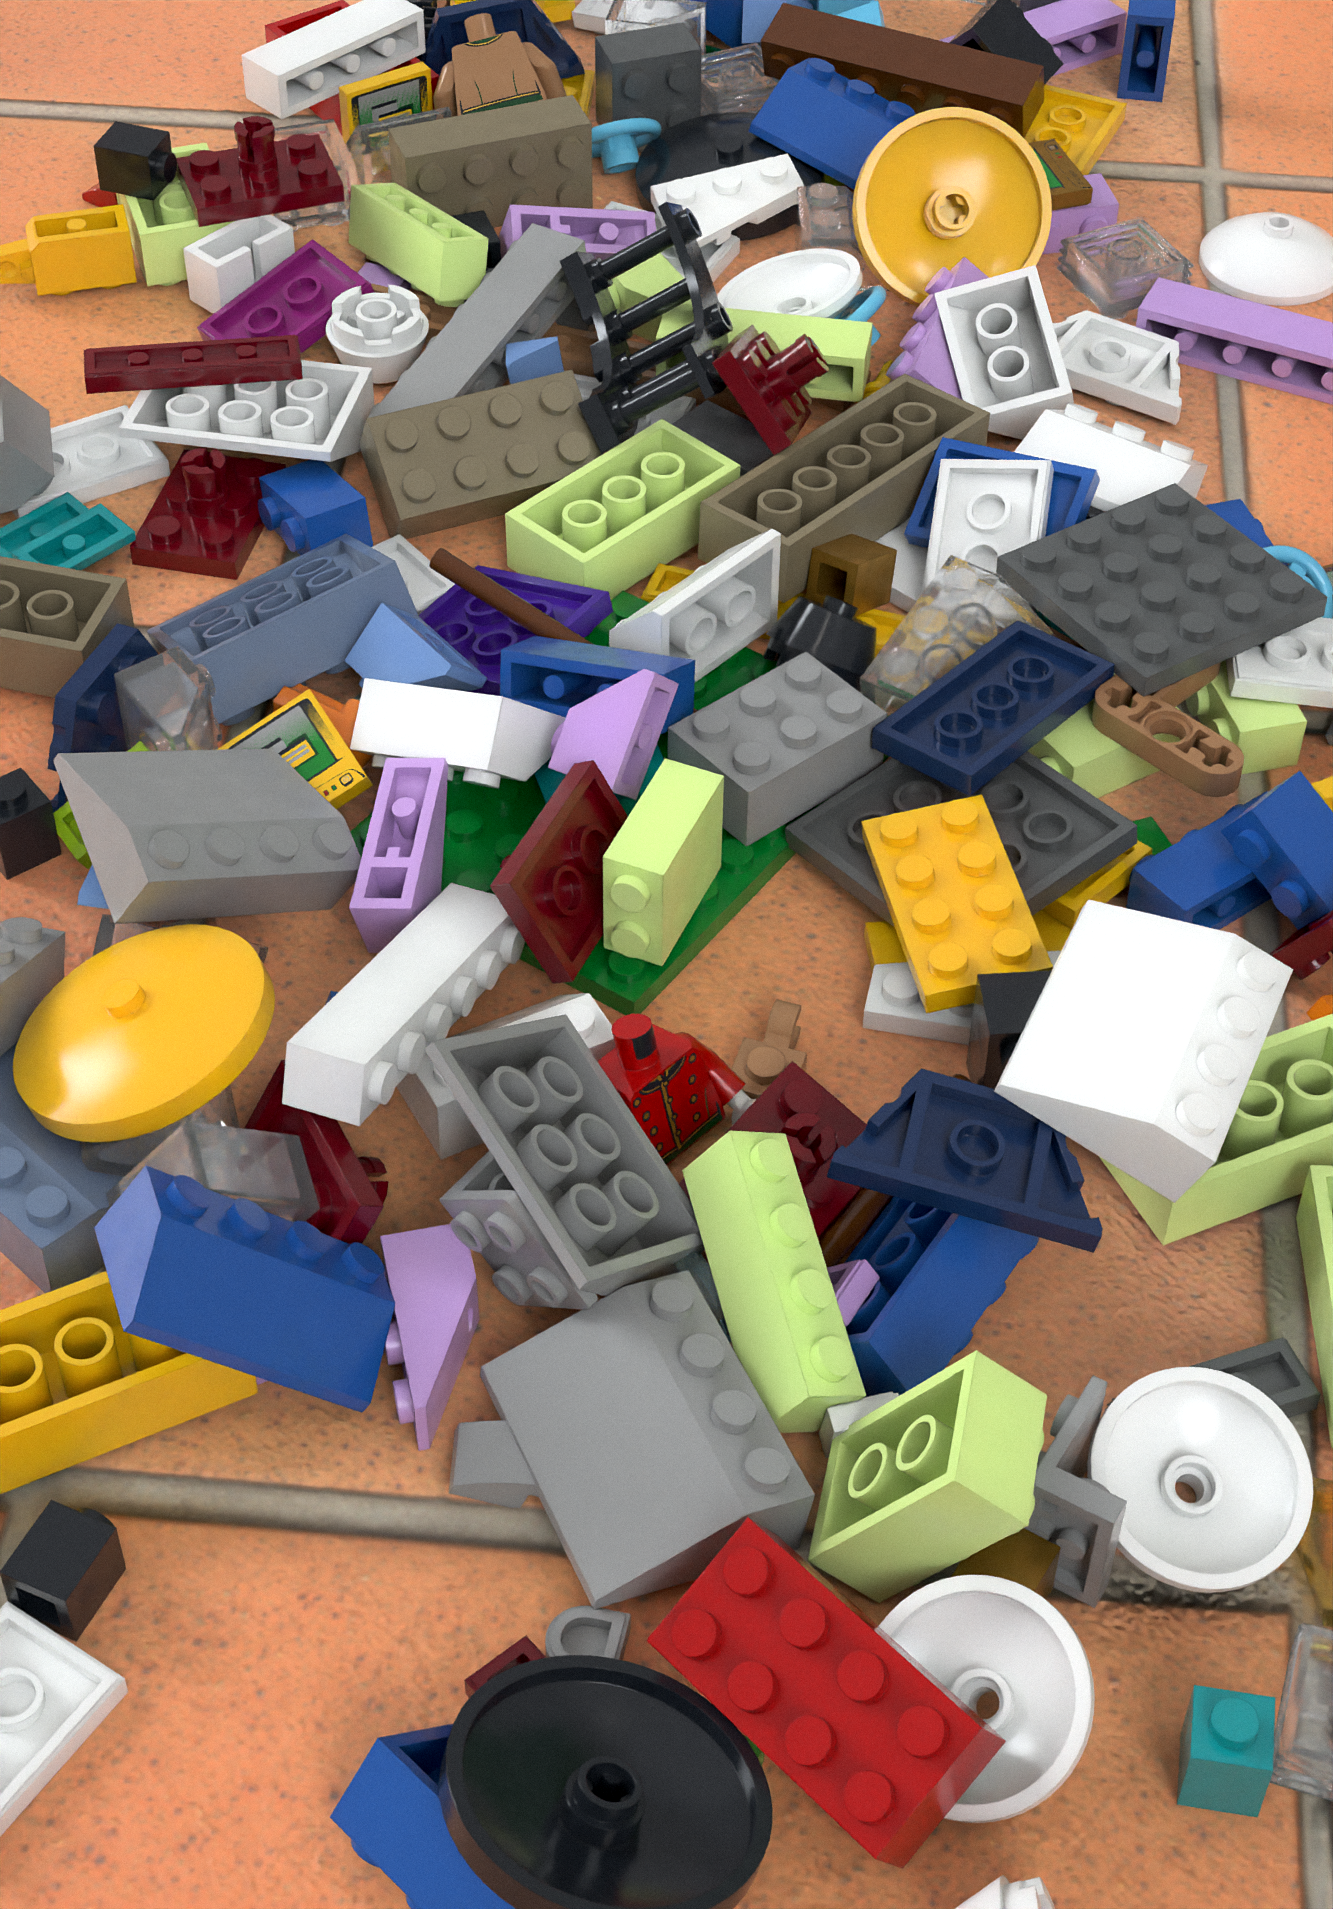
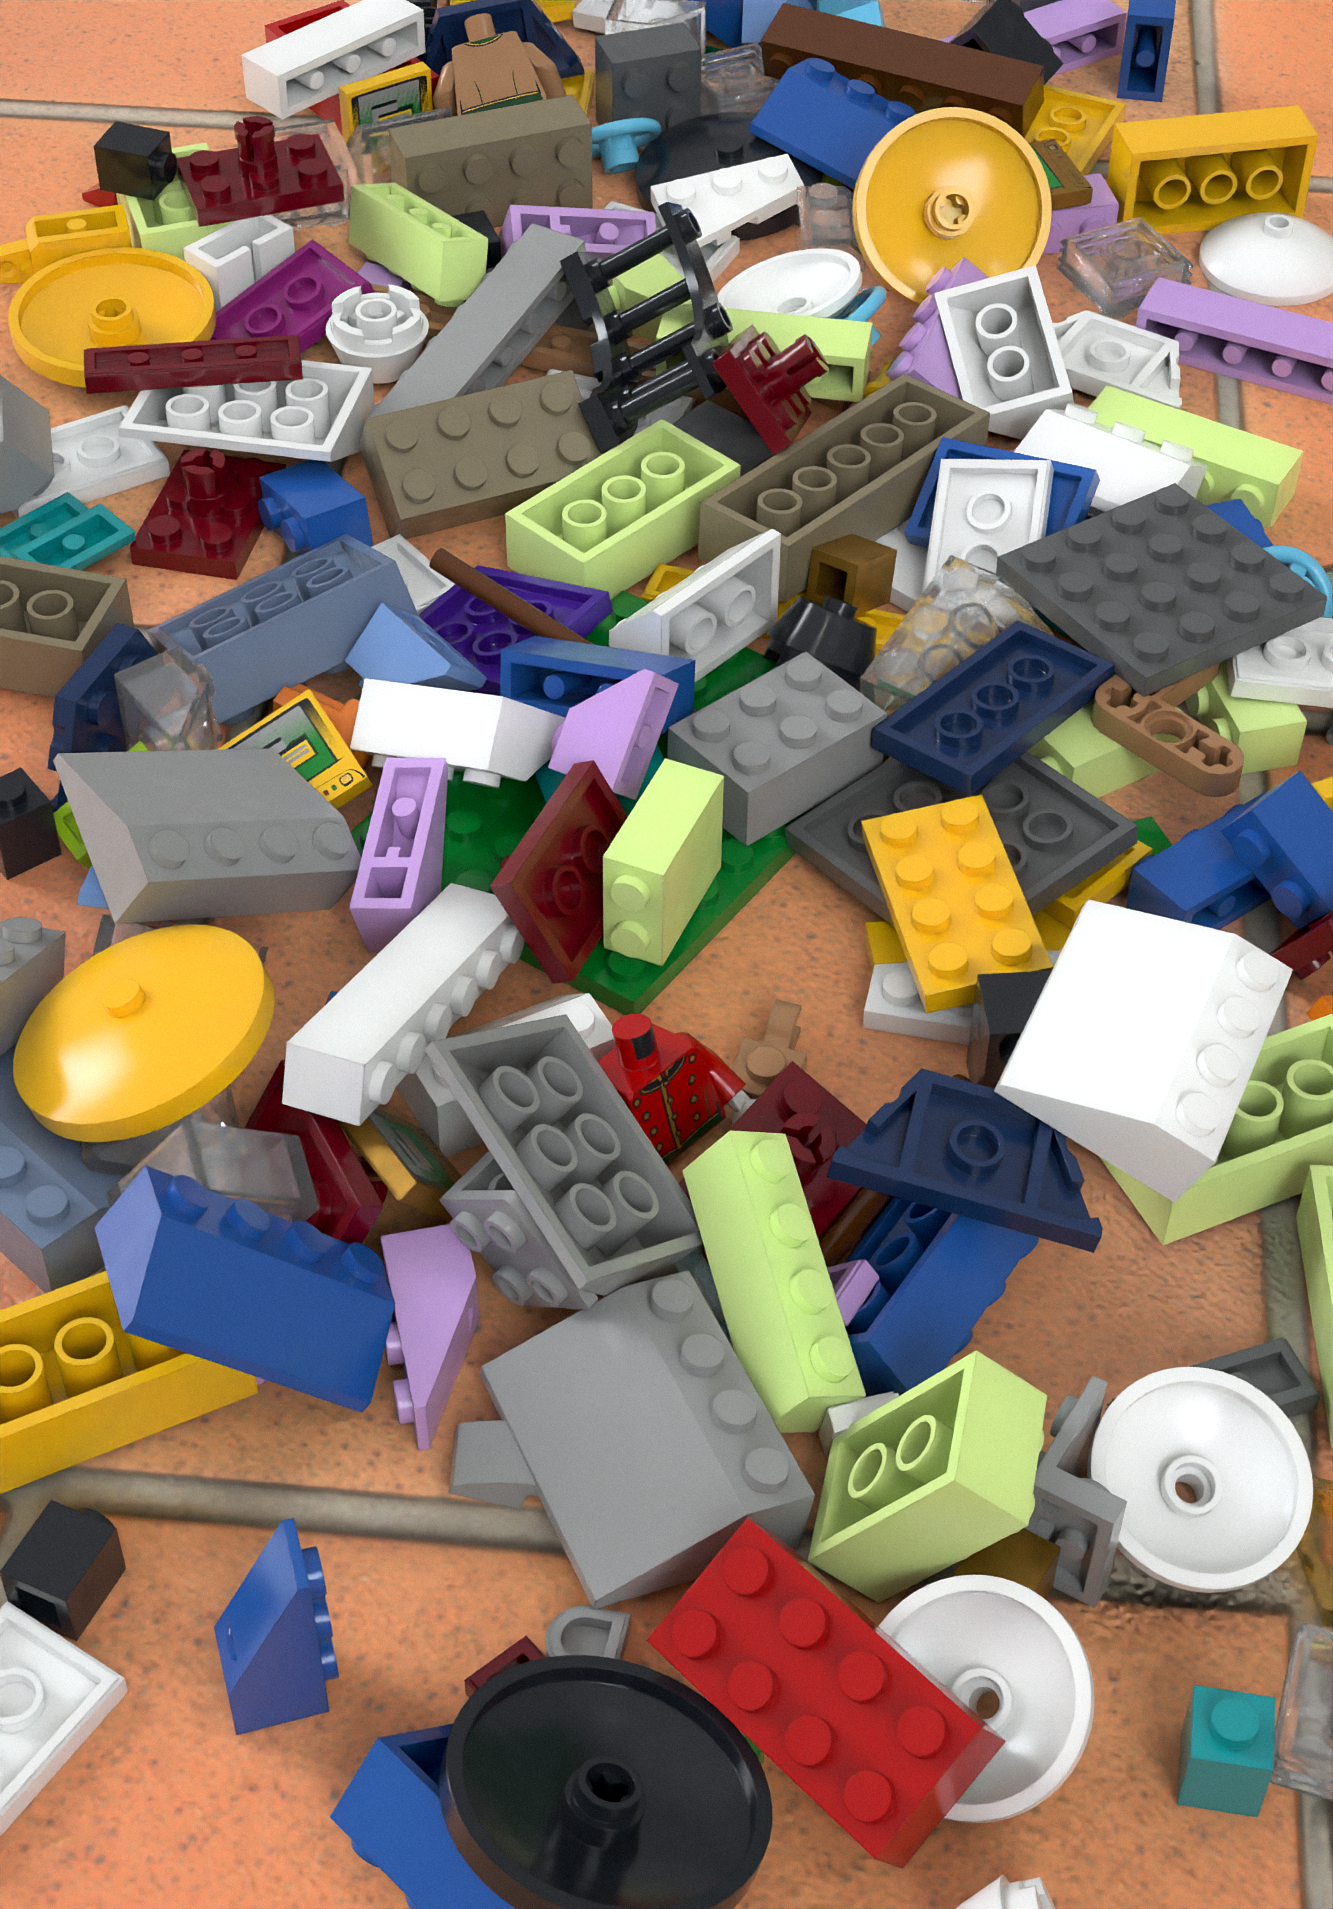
(107, 302): none -> yellow dish
(278, 1637): none -> blue slope
(405, 1161): none -> pearl gold tile
(533, 359): medium blue slope -> none
(1212, 167): none -> yellow brick
(1238, 462): none -> yellowish green brick

